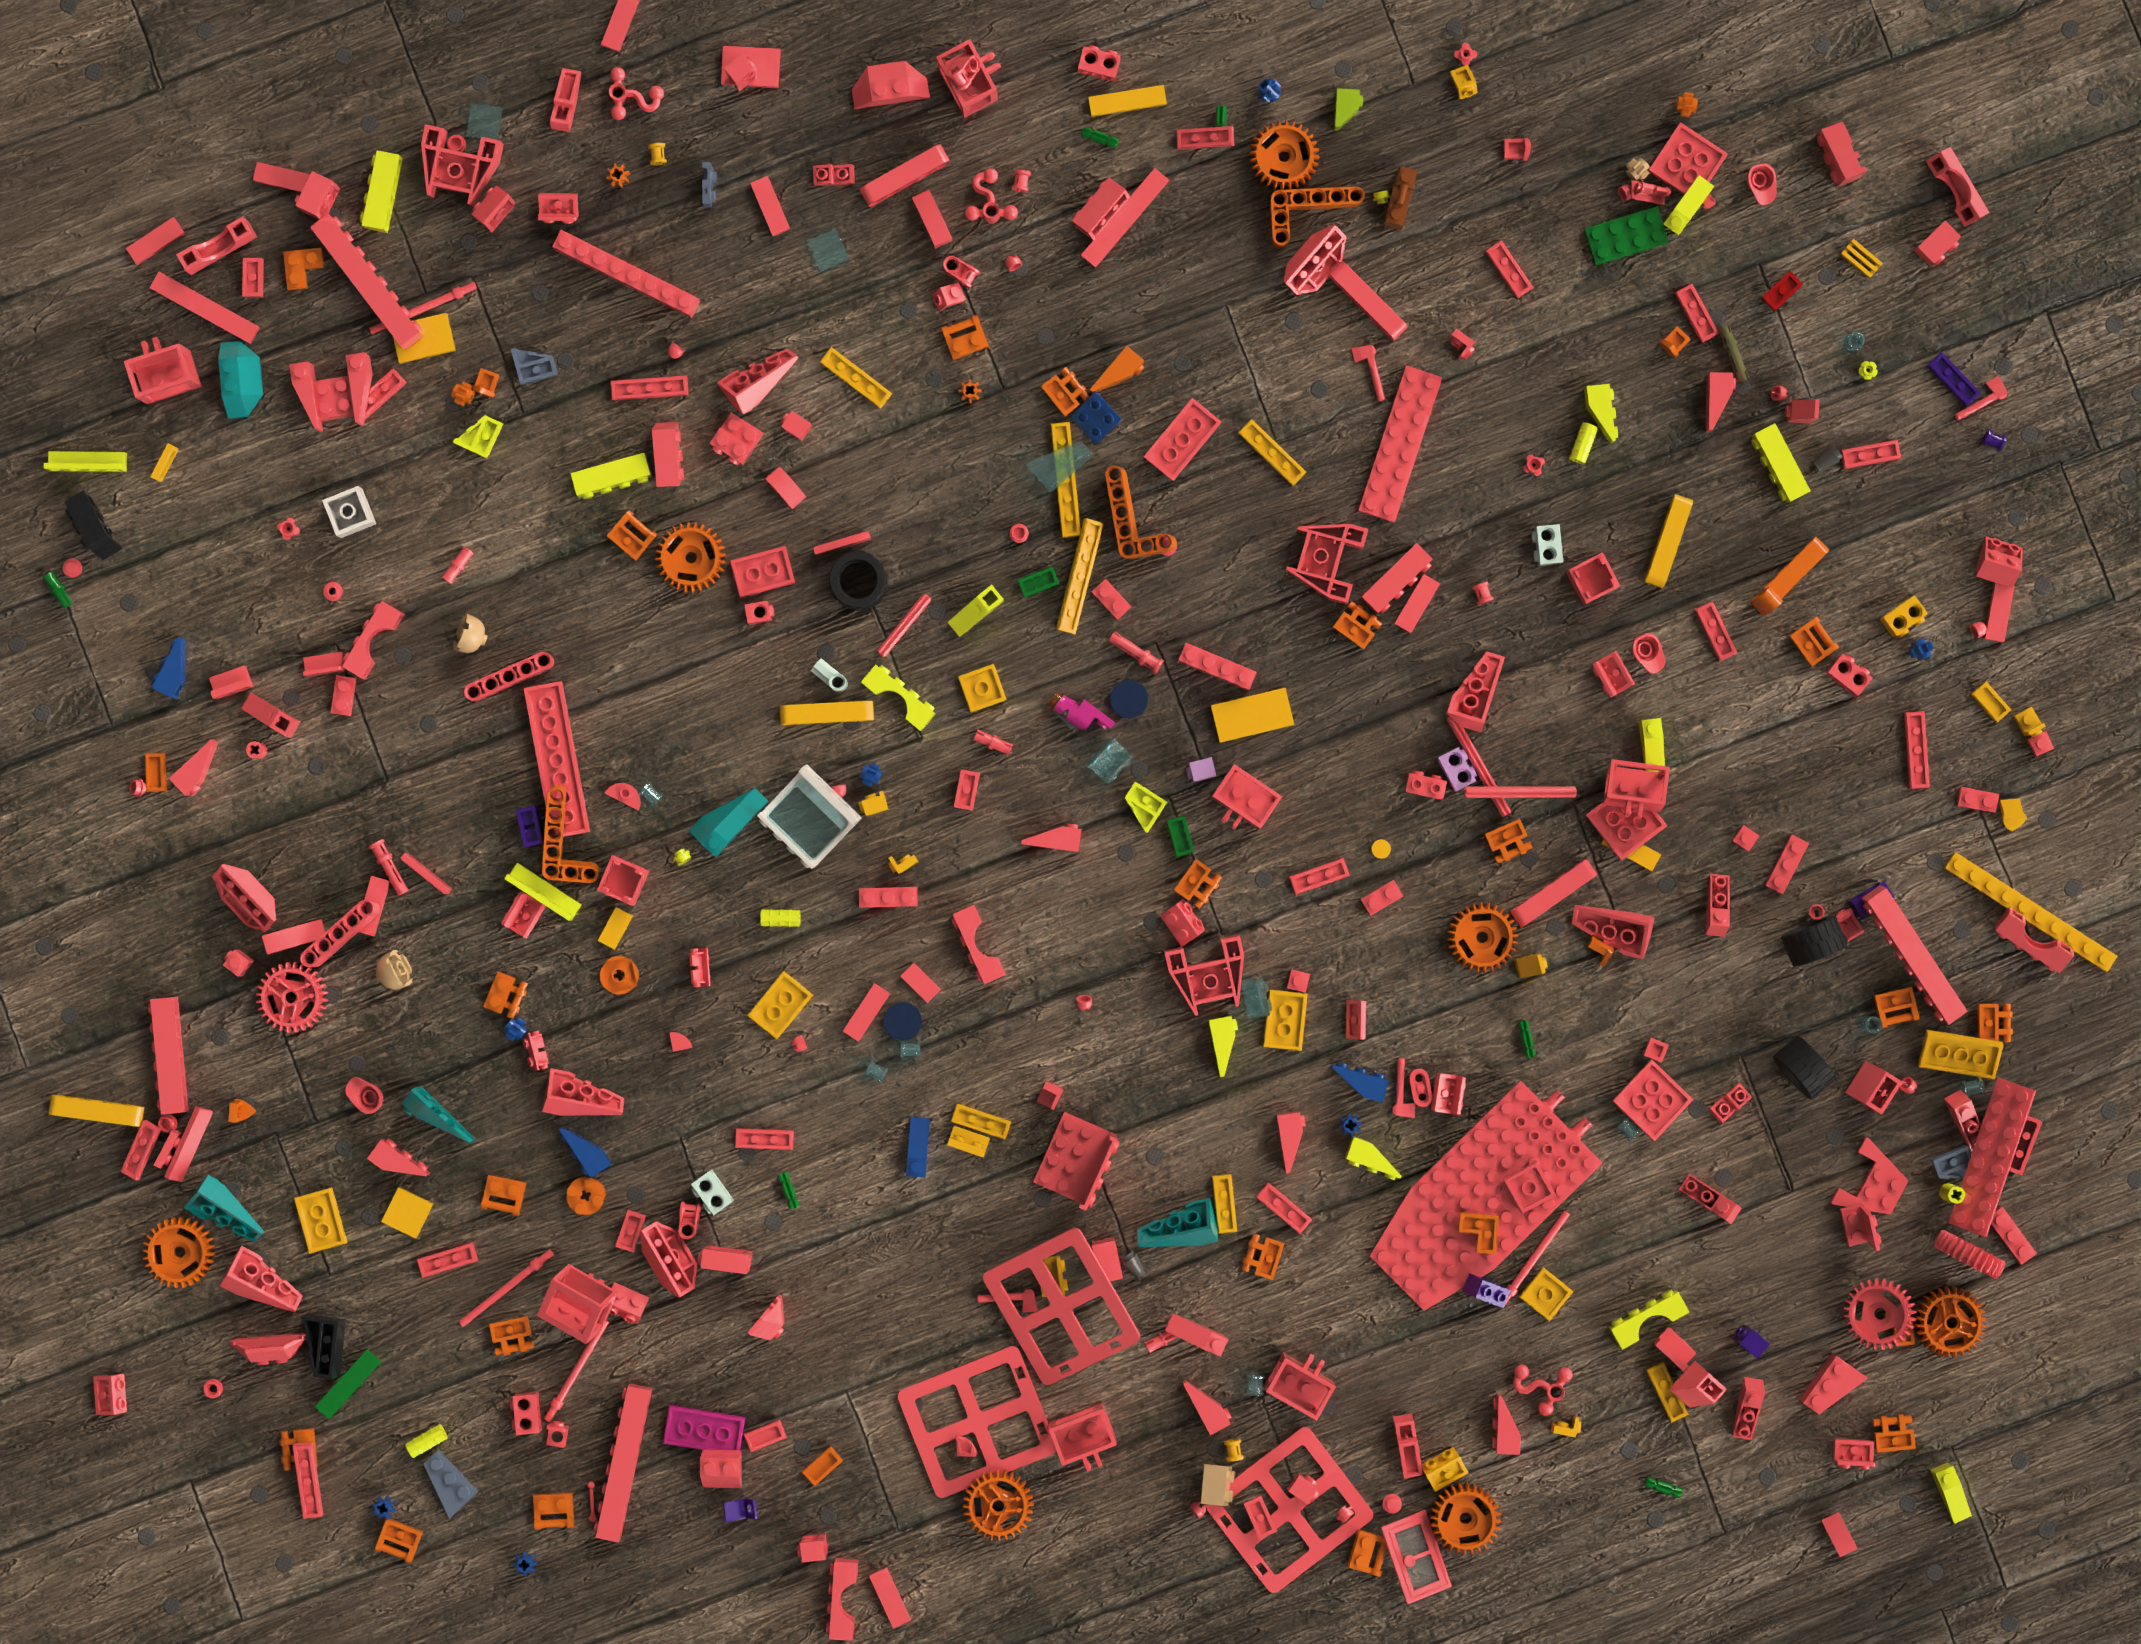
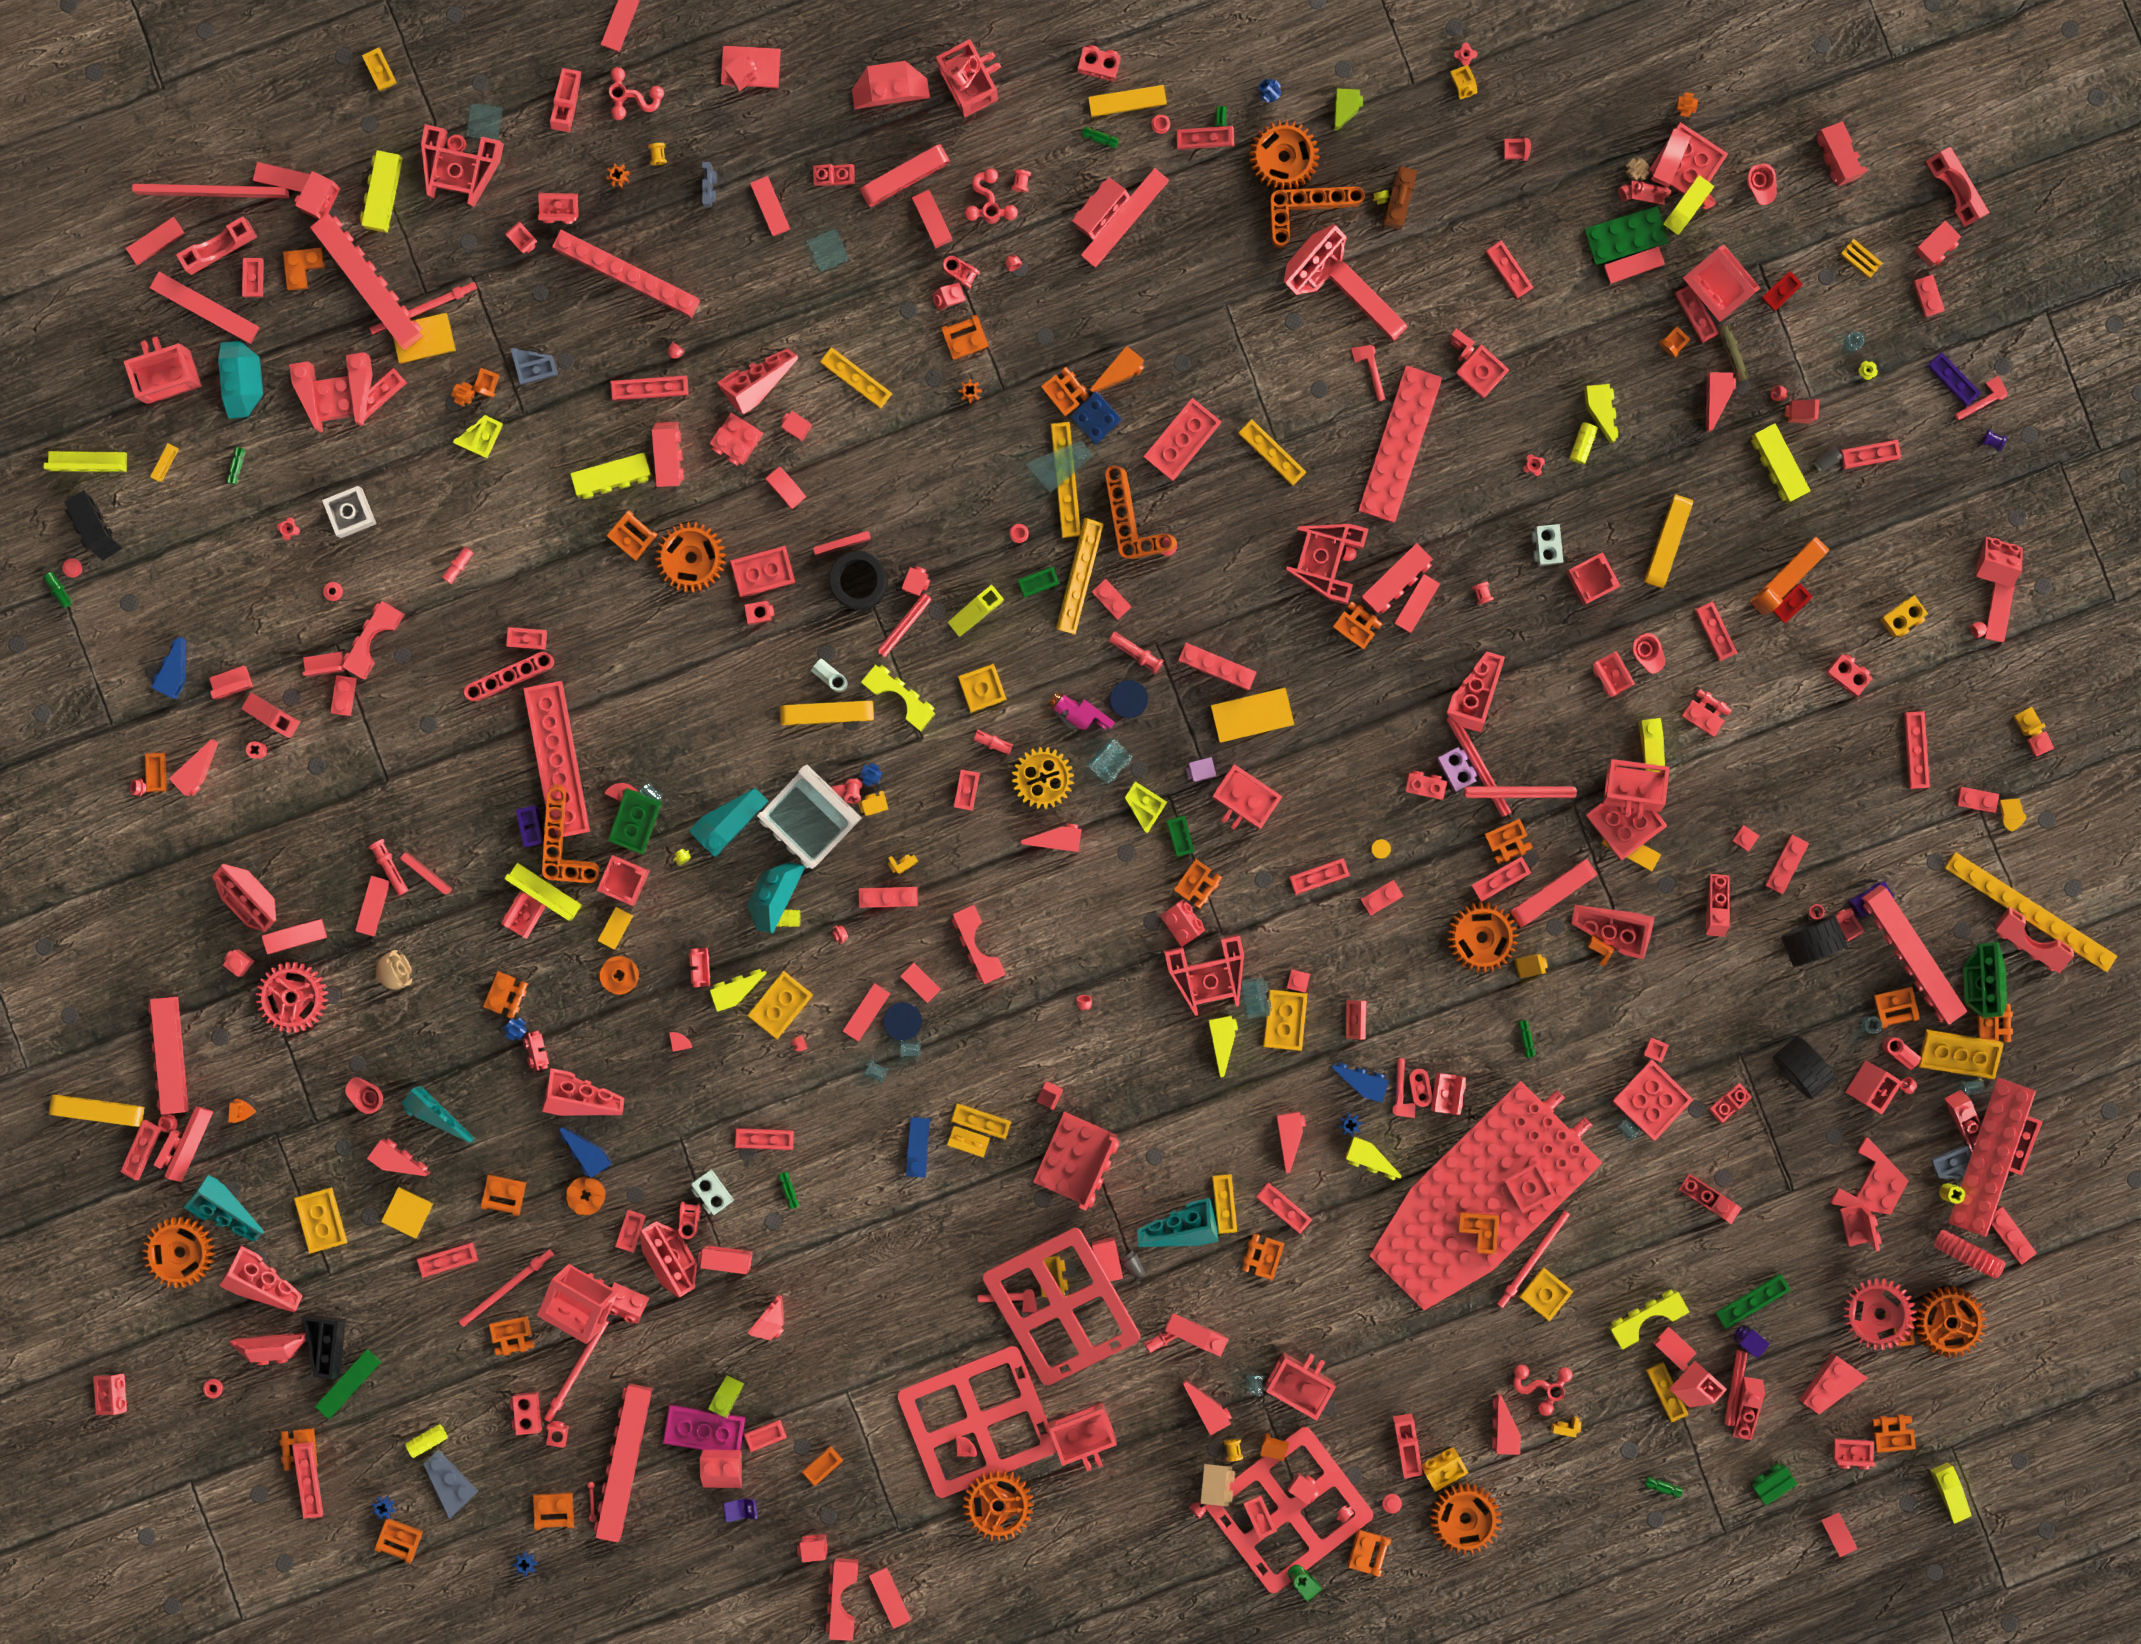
(210, 191): none -> coral tile
(235, 465): none -> green axle
(331, 934): coral beam -> none
(379, 69): none -> yellow plate
(469, 635): tan cylinder -> none
(493, 208): coral slope -> none
(521, 238): none -> coral bracket
(526, 638): none -> coral plate
(634, 821): none -> green tile
(726, 1396): none -> lime slope
(733, 993): none -> neon yellow slope
(773, 895): none -> teal wedge
(839, 934): none -> coral plate
(853, 791): none -> coral bush
(916, 581): none -> coral brick
(1049, 794): none -> yellow gear
(1160, 124): none -> coral plate
(1273, 1447): none -> orange tile
(1303, 1582): none -> green piece
(1348, 553): none -> coral hinge
(1416, 1556): coral door -> none
(1482, 371): none -> coral plate
(1486, 1290): dark purple brick -> none
(1501, 879): none -> coral plate
(1634, 265): none -> coral tile
(1671, 158): none -> coral slope
(1702, 717): none -> coral plate
(1721, 283): none -> coral piece
(1735, 1388): none -> coral axle
(1752, 1301): none -> green tile
(1773, 1484): none -> green brick
(1792, 603): none -> red plate
(1809, 646): orange plate -> none
(1901, 1053): none -> coral piece
(1921, 649): blue gear -> none
(1929, 296): none -> coral plate
(1985, 981): none -> green wedge
(1990, 702): yellow tile -> none

